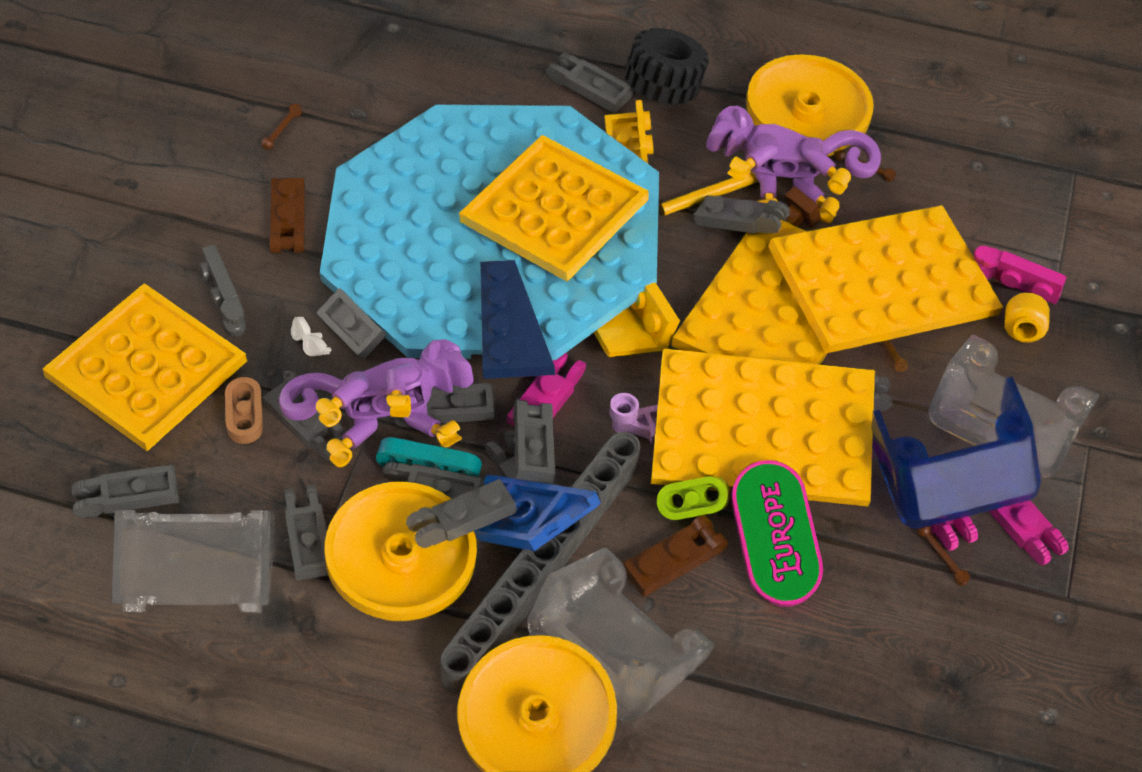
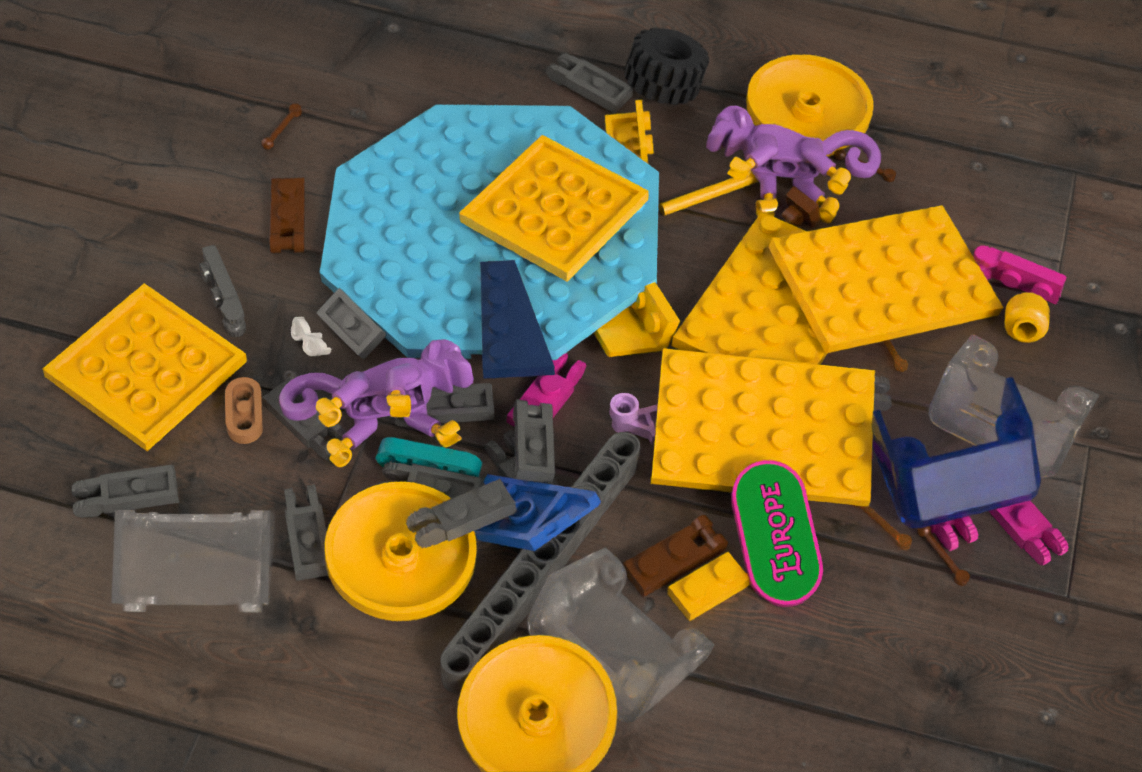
(694, 497): lime plate -> none
(708, 586): none -> yellow plate
(741, 215): dark grey hinge -> none
(903, 540): none -> clear orange hinge

